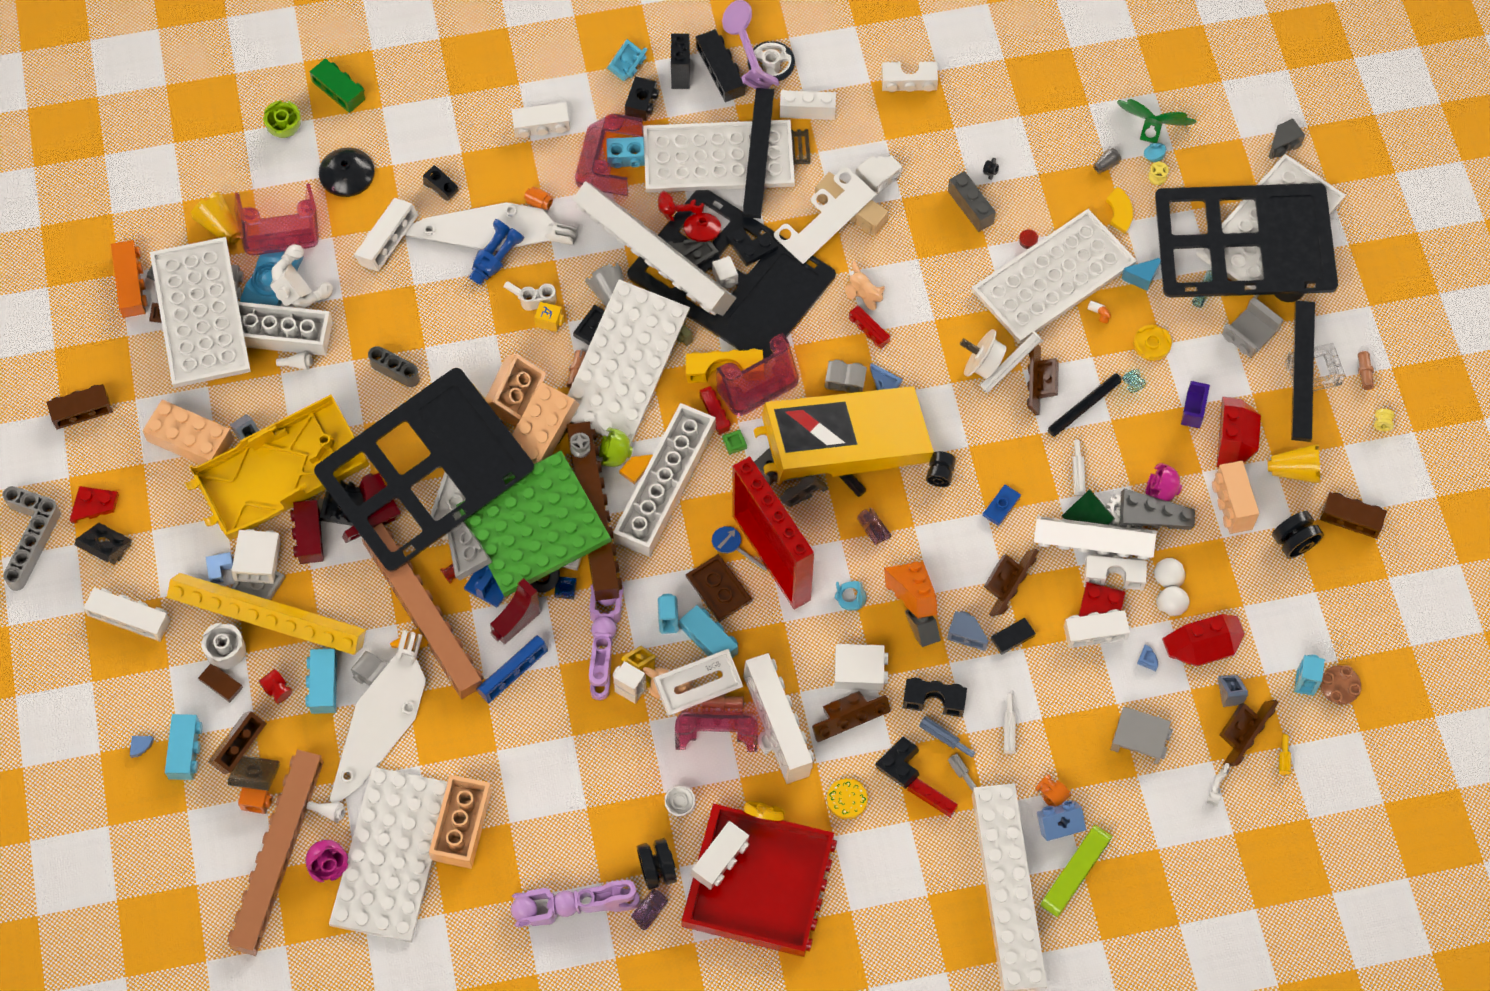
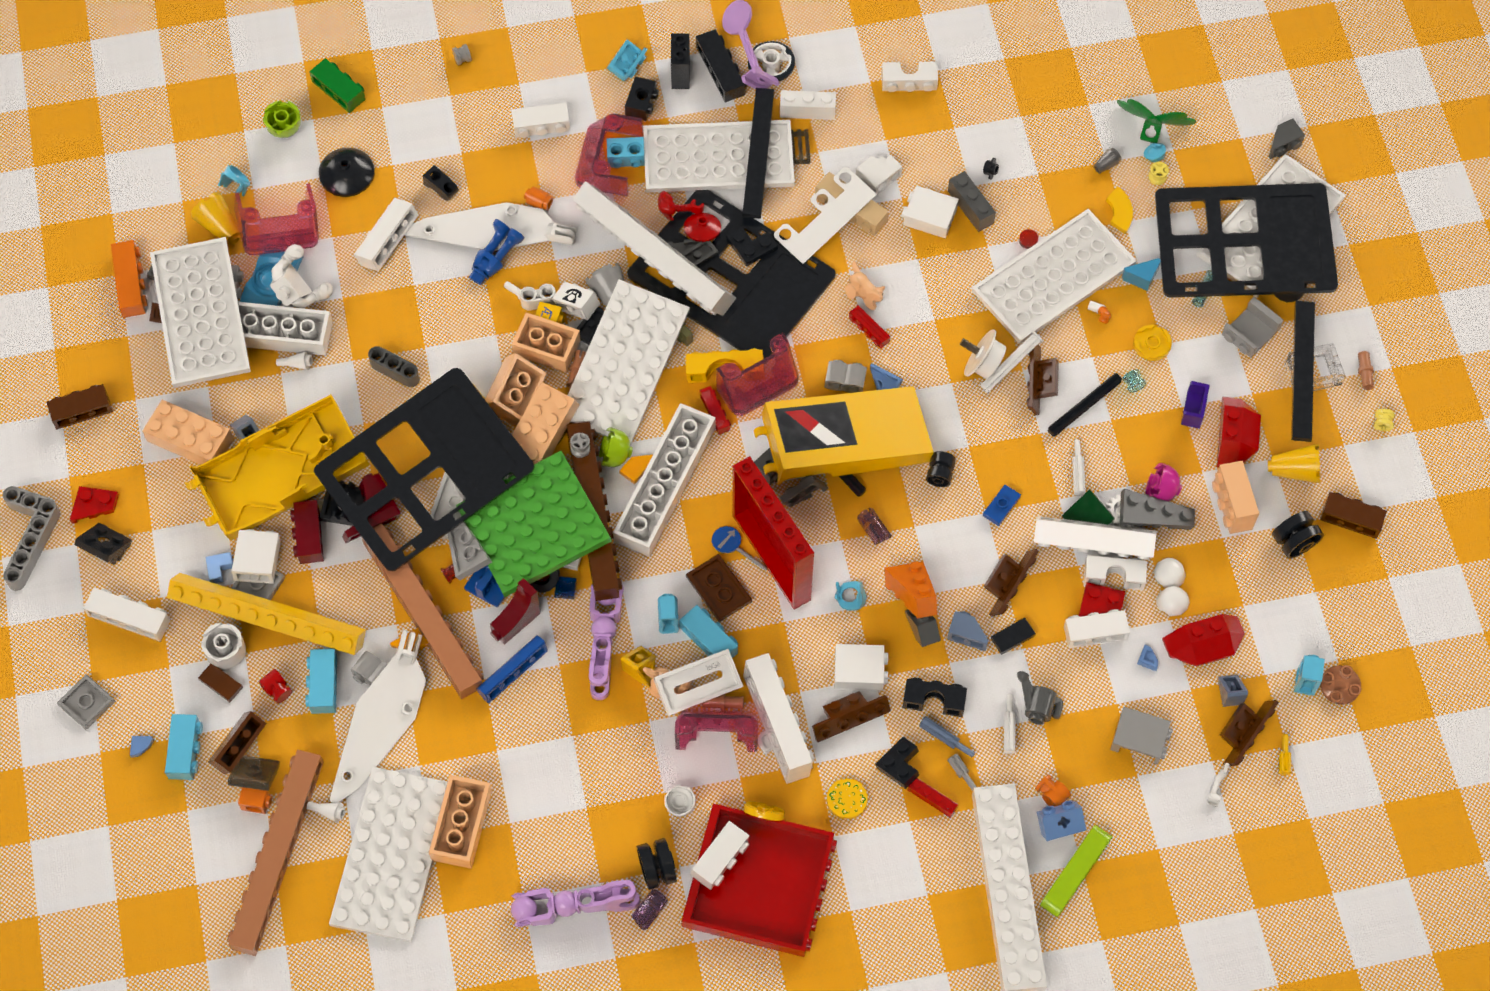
(86, 702): none -> light grey tile
(234, 174): none -> medium azure piece
(326, 860): dark pink cylinder -> none
(461, 54): none -> light grey wheel
(546, 342): none -> light nougat brick
(576, 300): none -> white brick
(629, 682): white piece -> none
(725, 272): white brick -> none
(734, 442): bright green tile -> none
(930, 211): none -> white brick
(1039, 701): none -> dark grey piece

